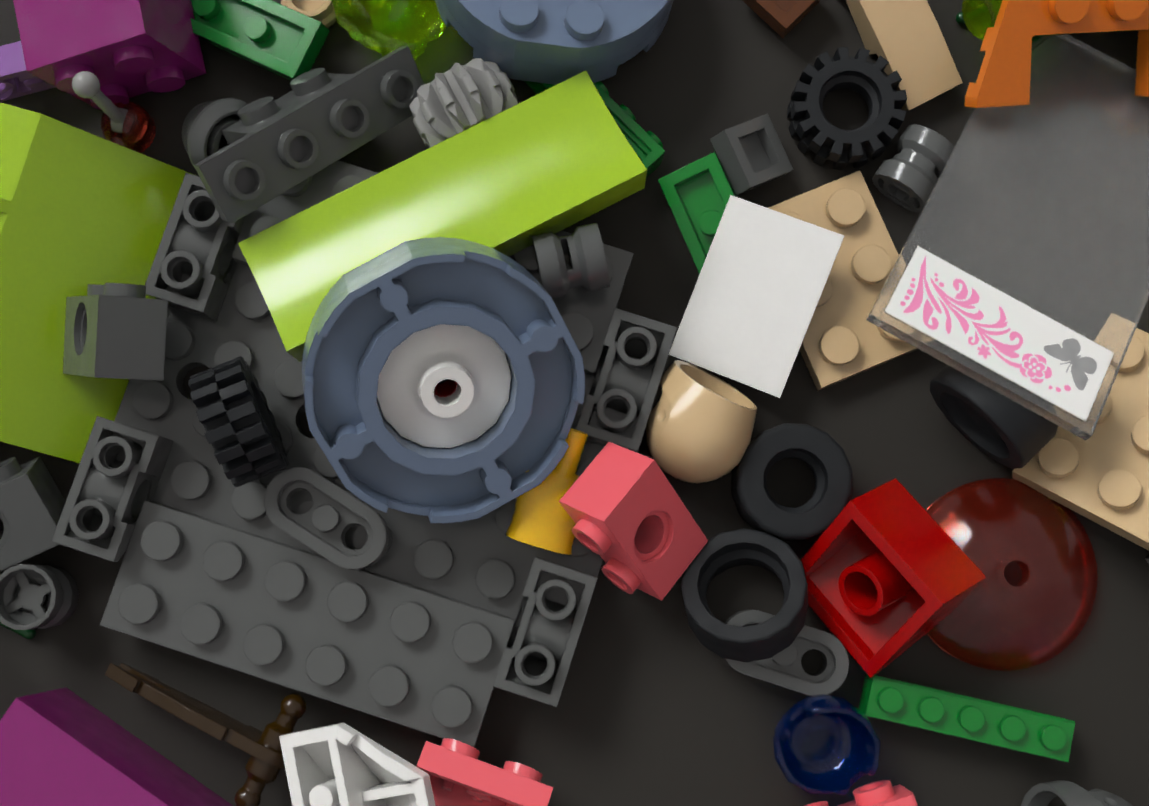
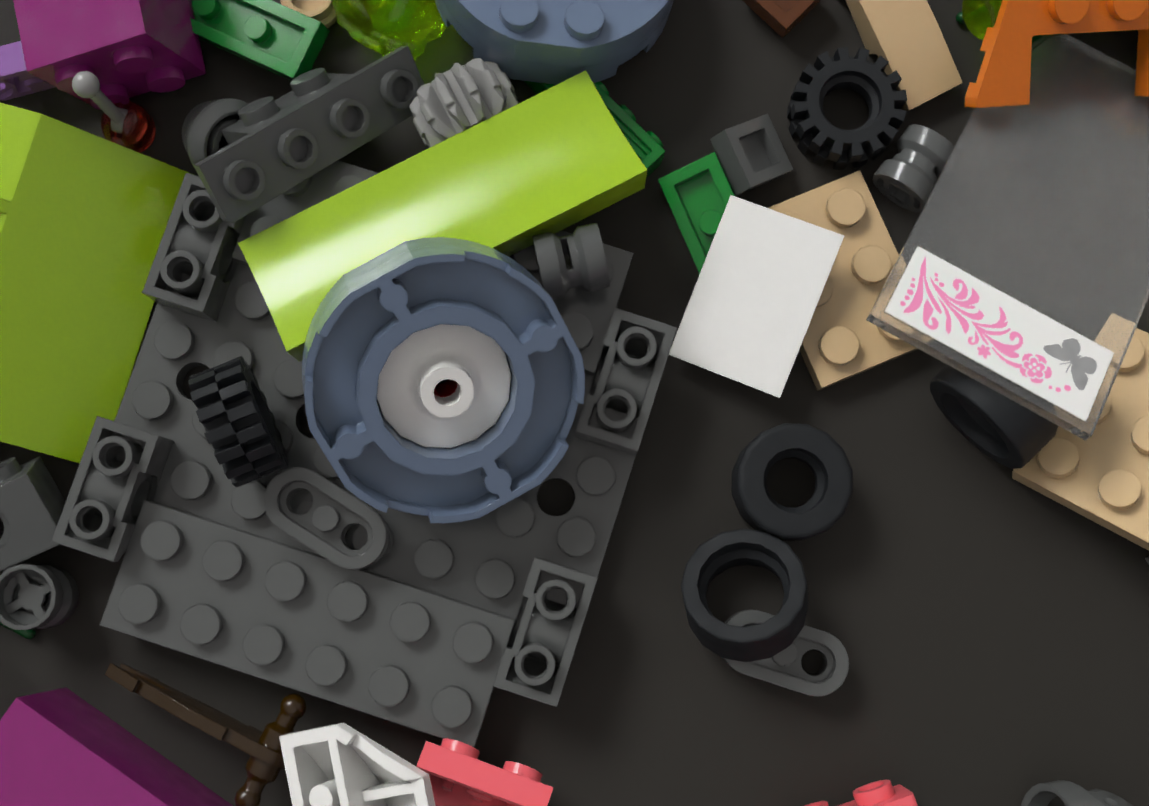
(115, 333): dark grey brick -> none
(538, 513): yellow piece -> none
(633, 521): coral brick -> none
(698, 424): tan helmet -> none
(825, 745): clear blue hair -> none
(885, 575): red slope -> none
(967, 717): green piece -> none
(1042, 614): clear red dish -> none

